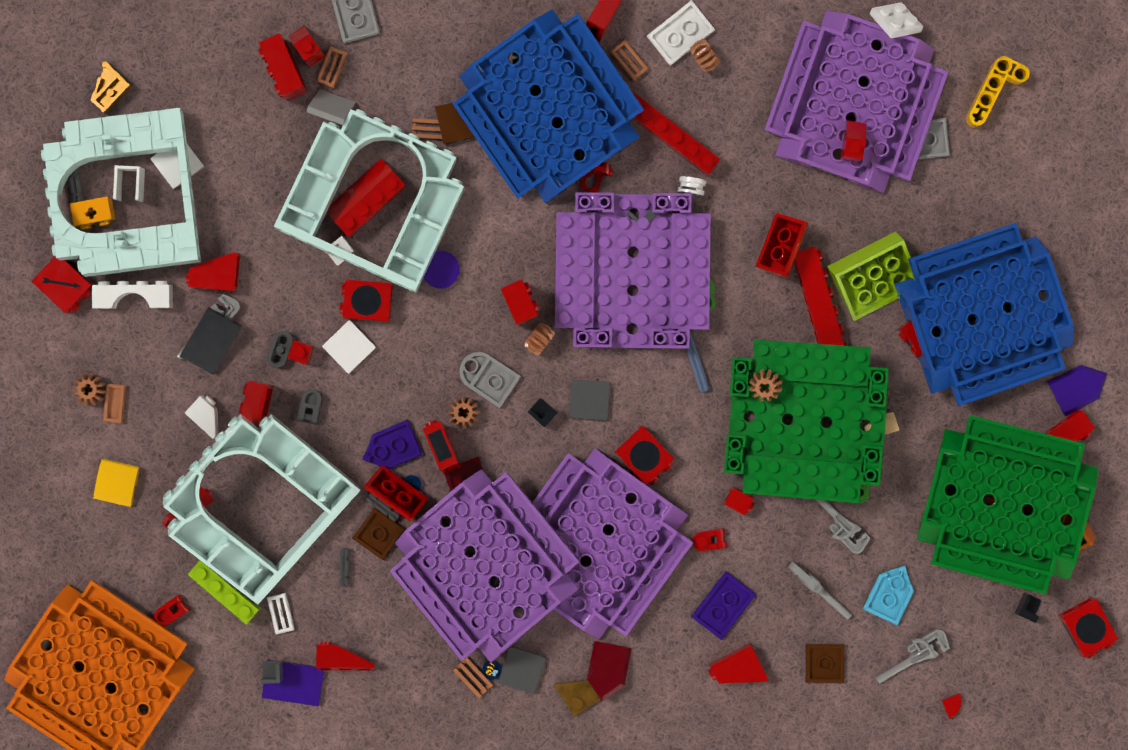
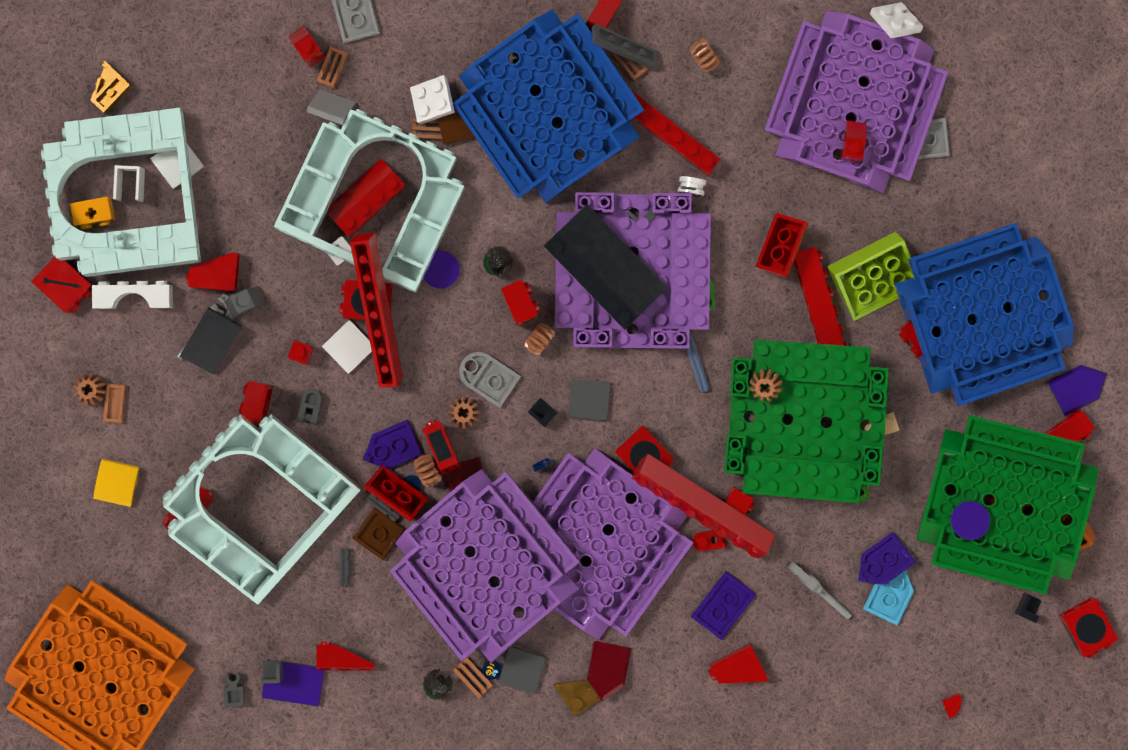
(75, 186): dark grey axle -> none
(165, 614): red plate -> none
(205, 415): white slope -> none
(224, 592): lime arch -> none
(233, 693): none -> dark grey plate
(245, 301): none -> dark grey slope
(278, 348): dark grey plate -> none
(282, 67): red brick -> none
(291, 625): white tile -> none
(376, 310): none -> red brick
(427, 470): none -> nougat gear
(432, 99): none -> white plate
(436, 687): none -> clear smoke piece
(498, 261): none -> clear smoke piece
(541, 464): none -> clear blue tile
(603, 169): red bracket -> none
(605, 267): none -> black slope
(624, 47): none -> dark grey tile
(680, 32): white tile -> none
(703, 506): none -> red brick
(824, 663): reddish brown tile -> none
(844, 529): light grey piece -> none
(884, 561): none -> dark purple tile
(920, 651): light grey piece -> none
(970, 520): none -> dark purple tile
(992, 93): yellow beam -> none

